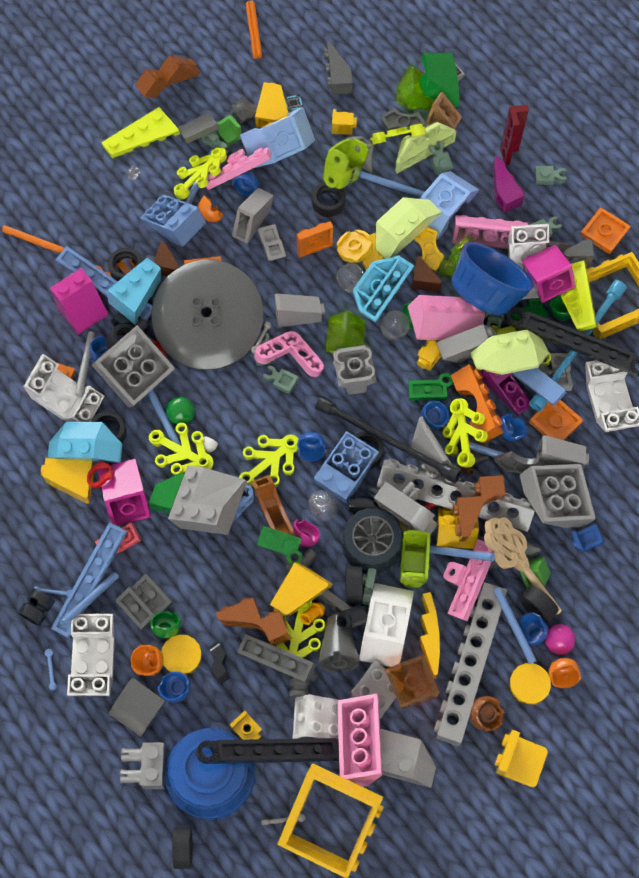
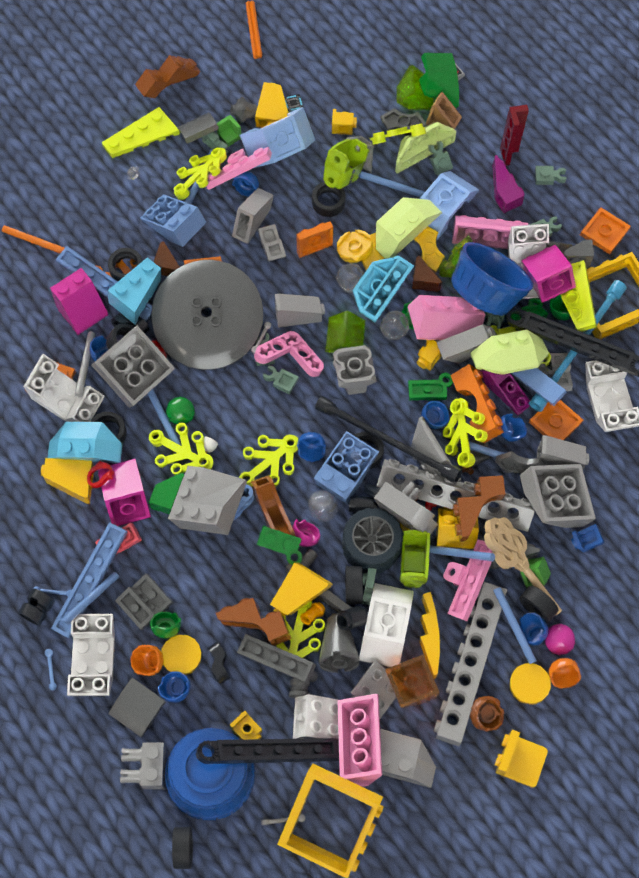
(209, 213): orange hair -> none
(339, 71): dark grey slope -> none

